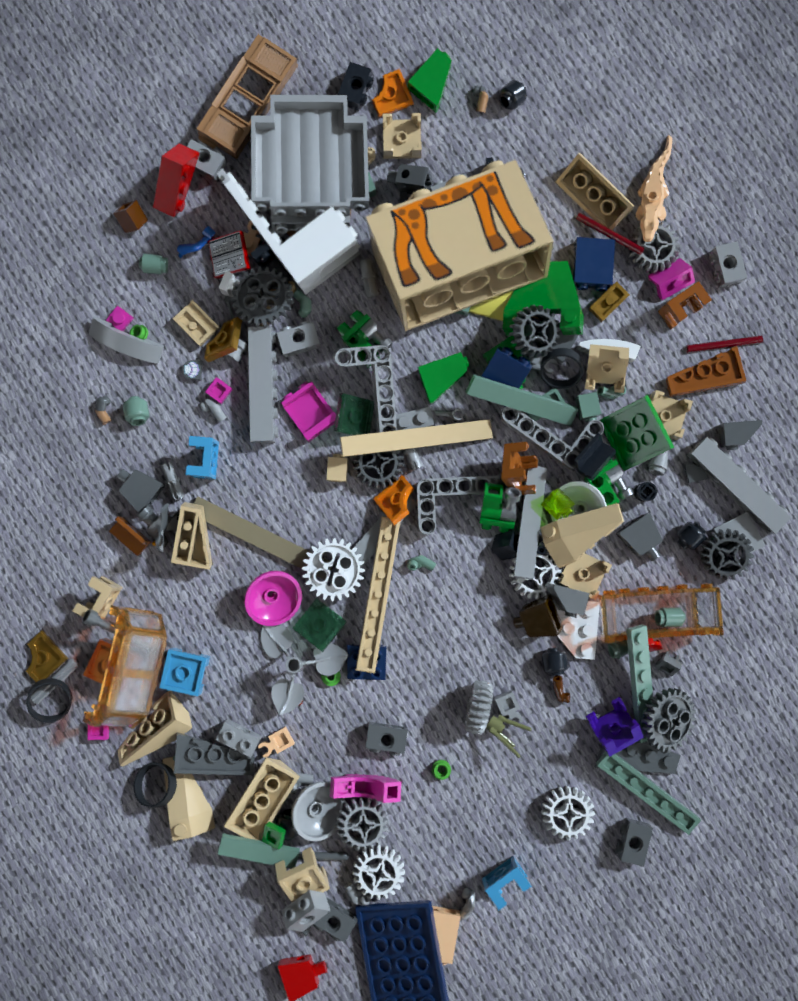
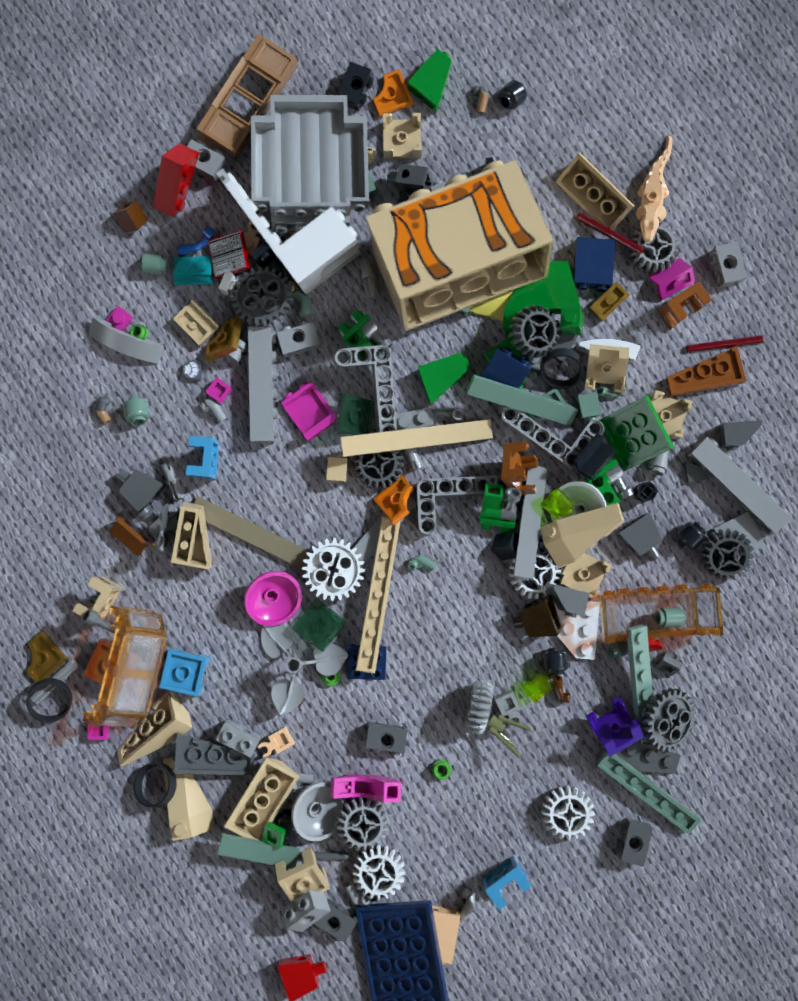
(192, 270): none -> teal plate
(537, 686): none -> clear neon green brick

